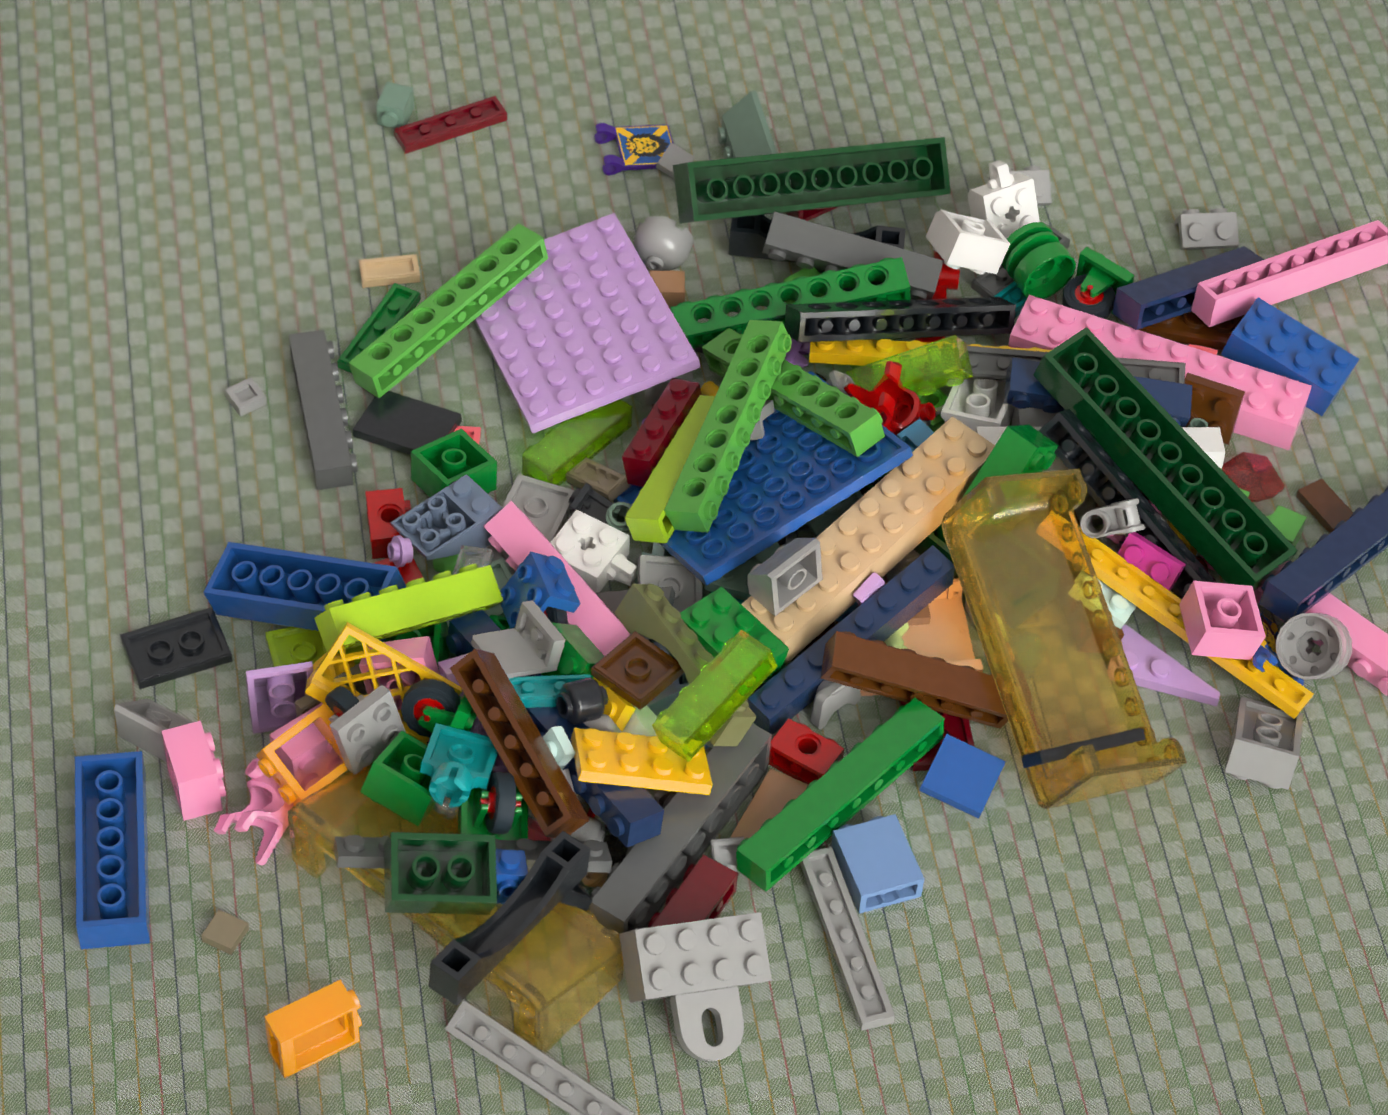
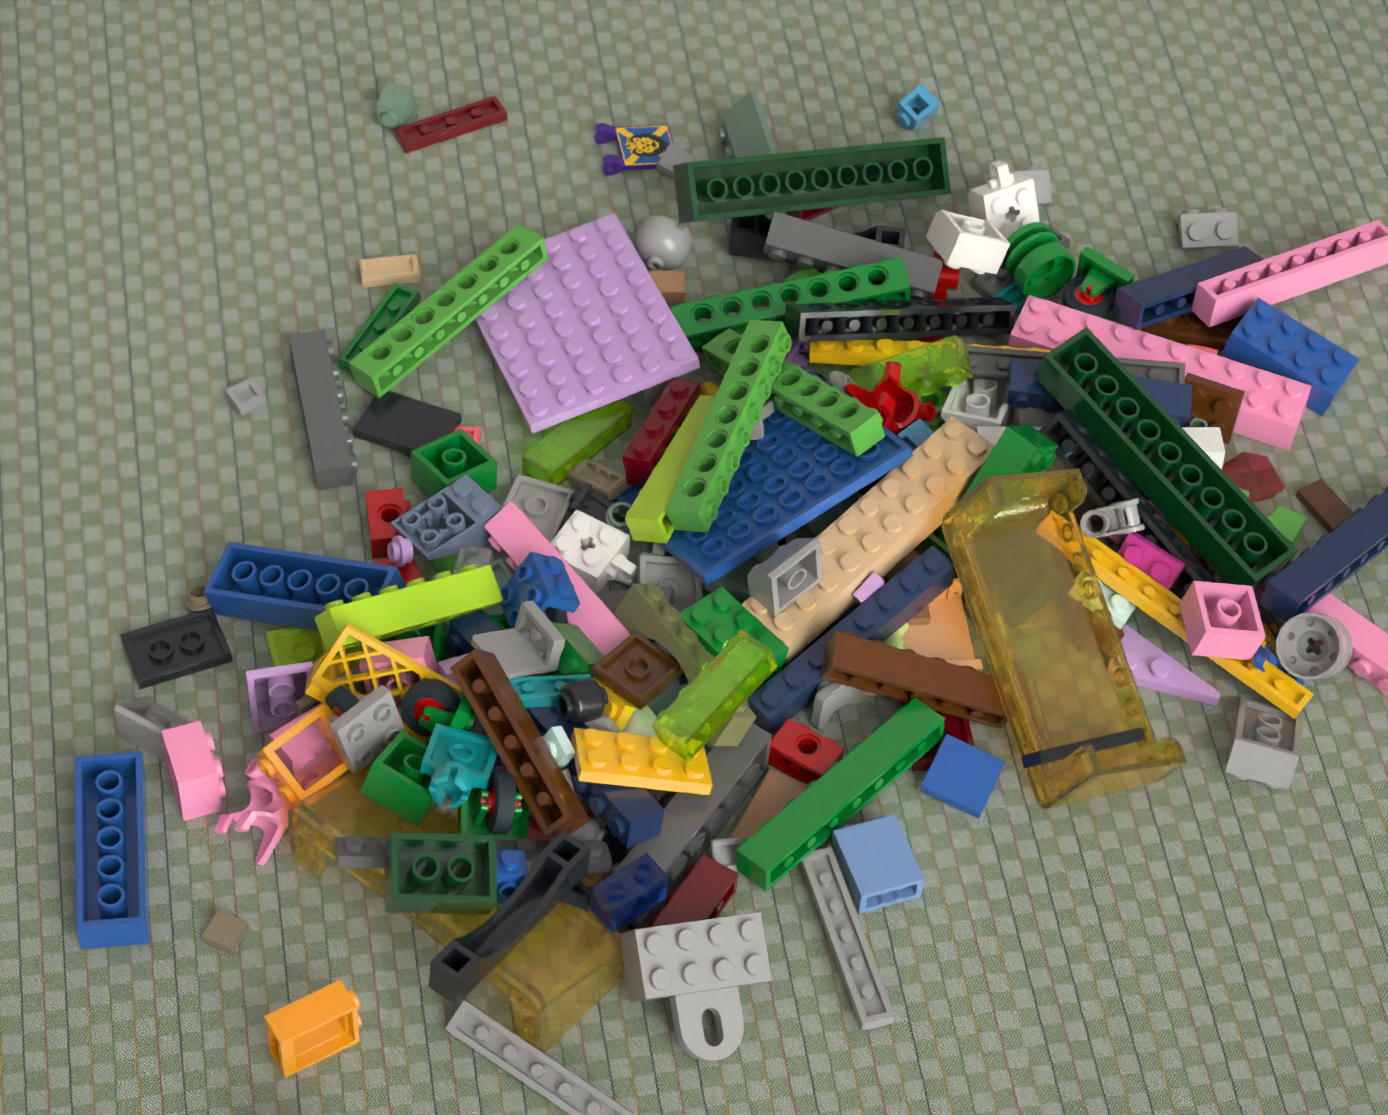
(195, 598): none -> dark tan plate
(629, 892): none -> clear blue brick
(916, 108): none -> dark azure brick

